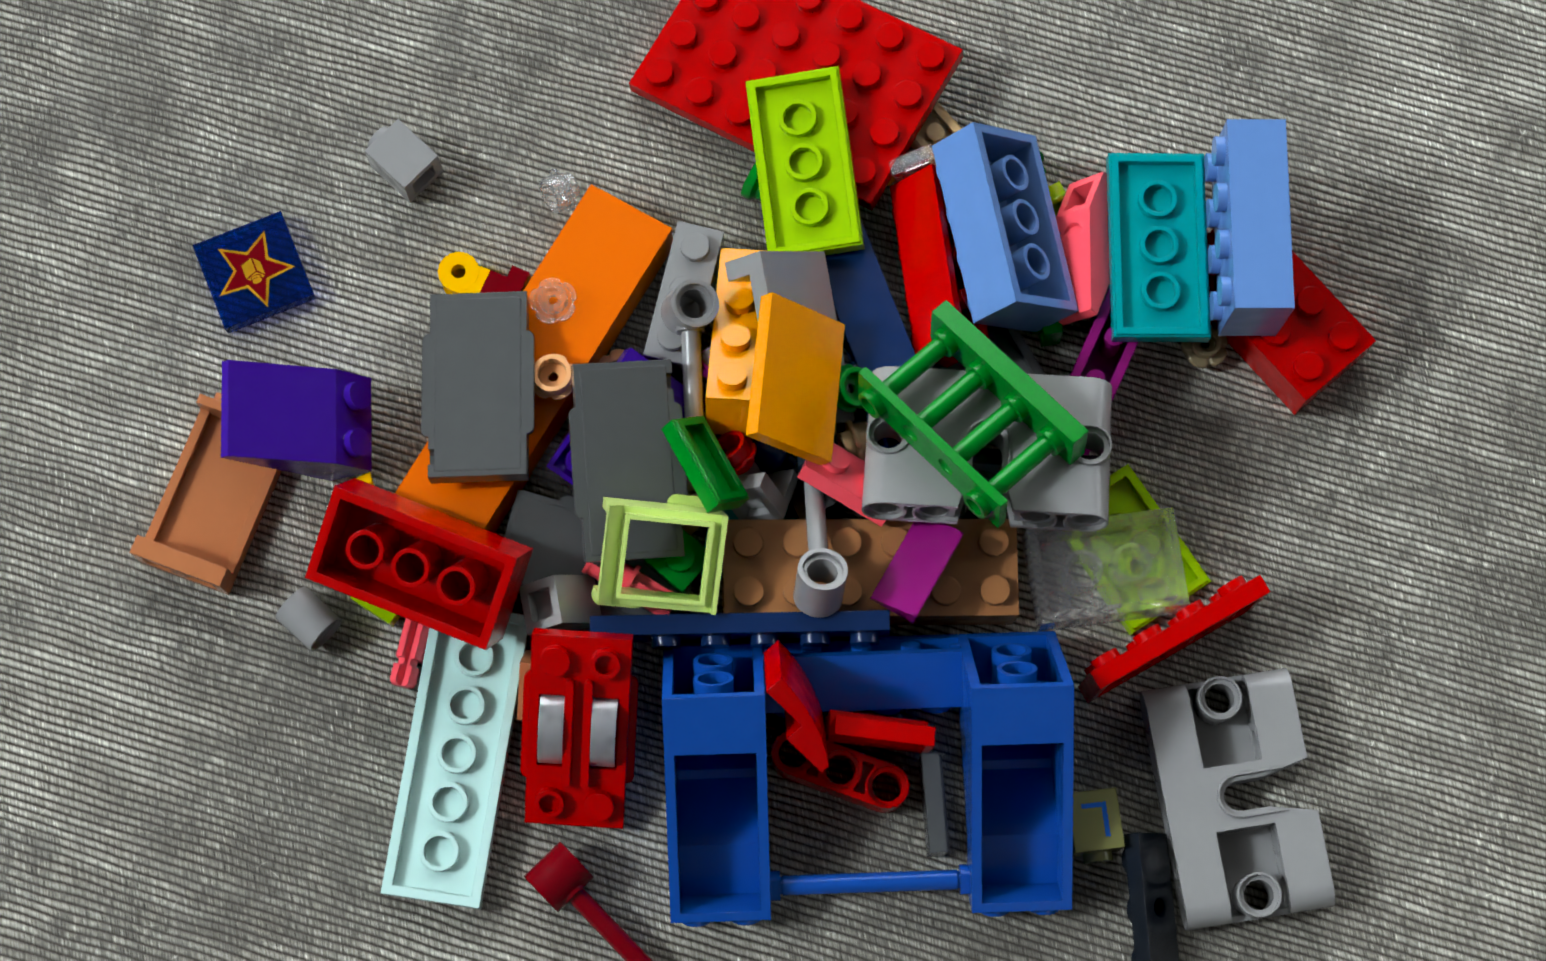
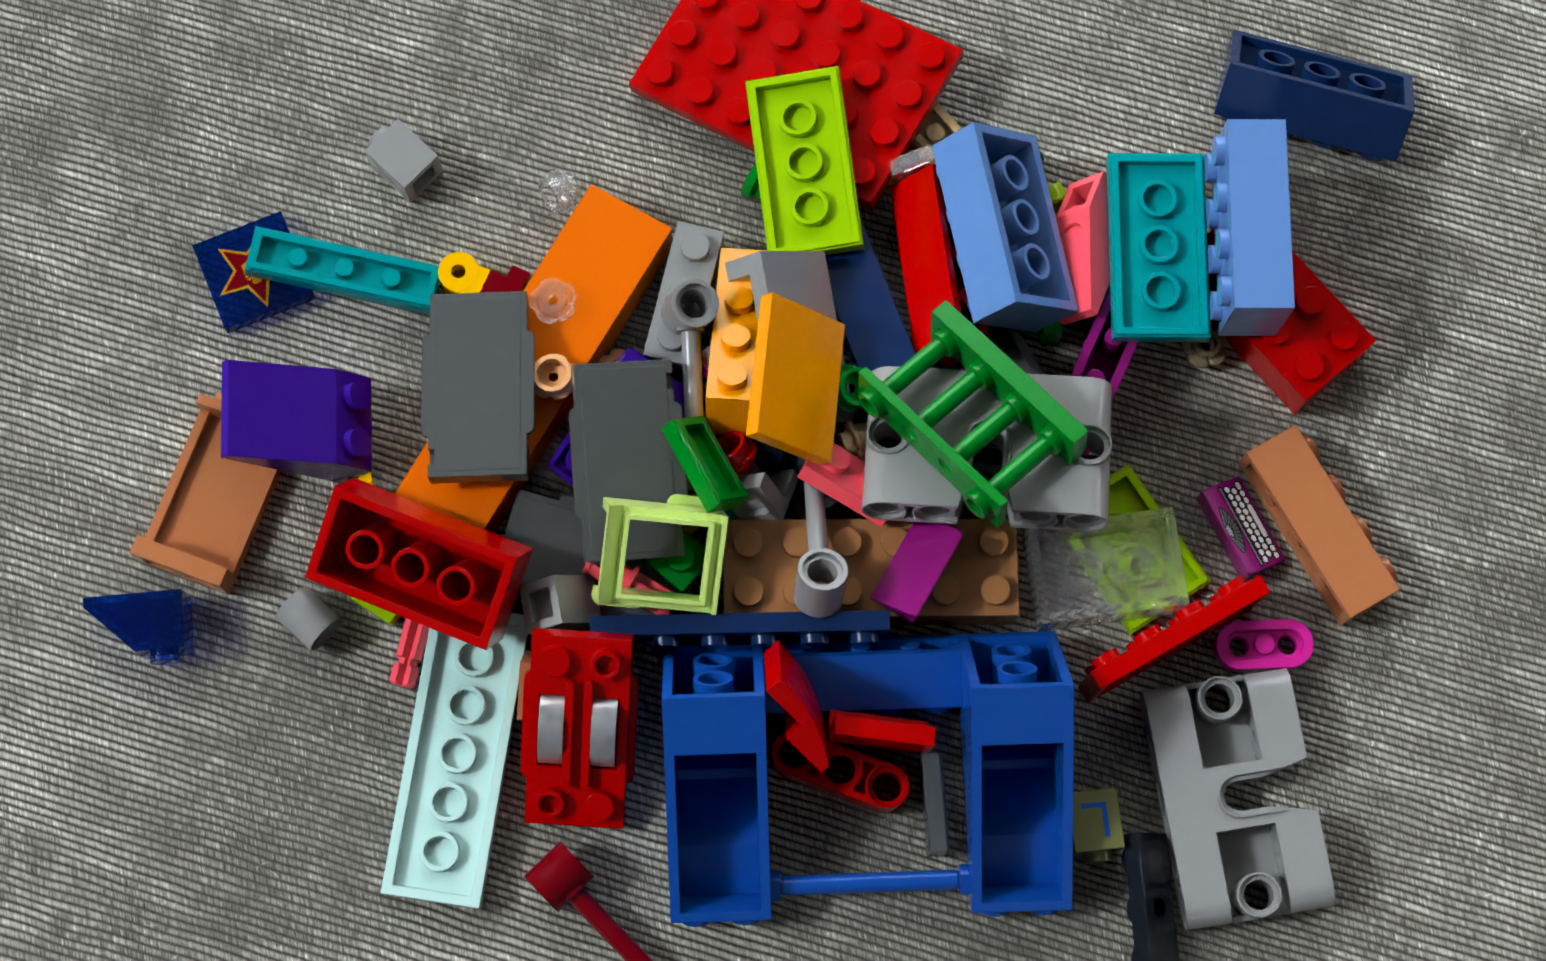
(150, 623): none -> clear blue slope
(342, 270): none -> teal tile
(1240, 528): none -> slope
(1261, 645): none -> dark pink plate
(1318, 94): none -> dark blue slope
(1319, 525): none -> nougat brick

